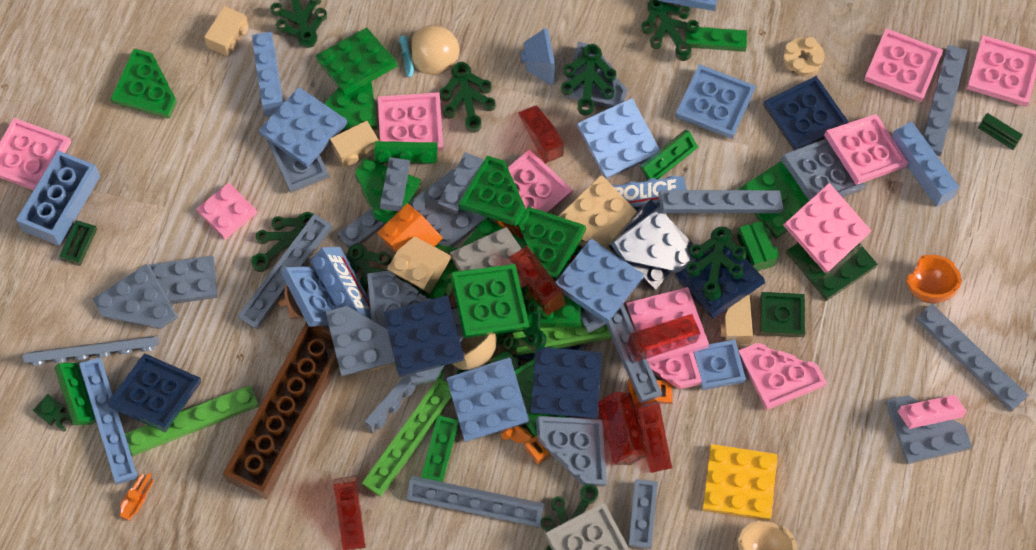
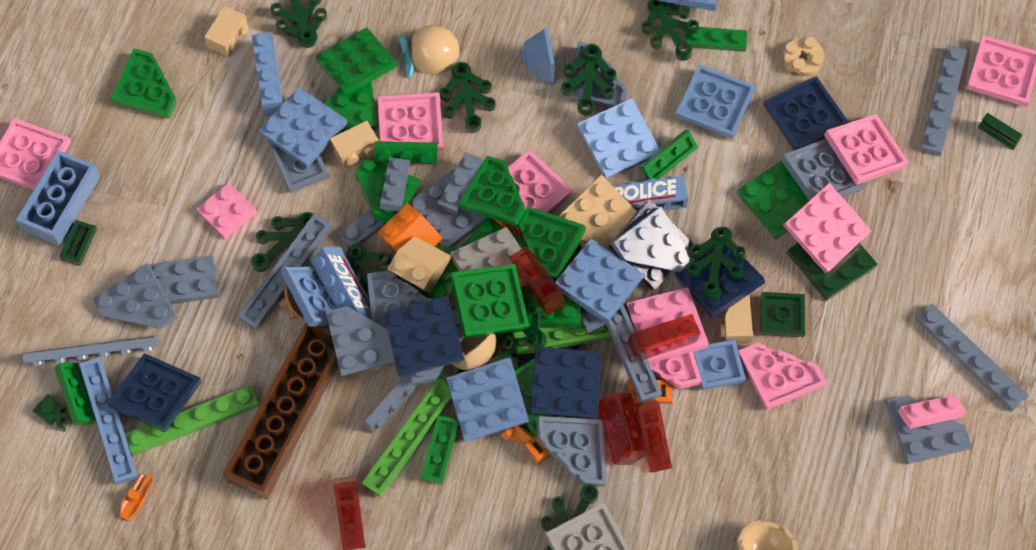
(475, 501): sand blue plate -> none
(542, 134): clear red slope -> none
(643, 514): sand blue plate -> none
(720, 201): sand blue plate -> none
(740, 482): yellow plate -> none
(757, 244): green brick -> none
(903, 65): bright pink plate -> none
(925, 164): medium blue brick -> none
(934, 279): orange cylinder -> none

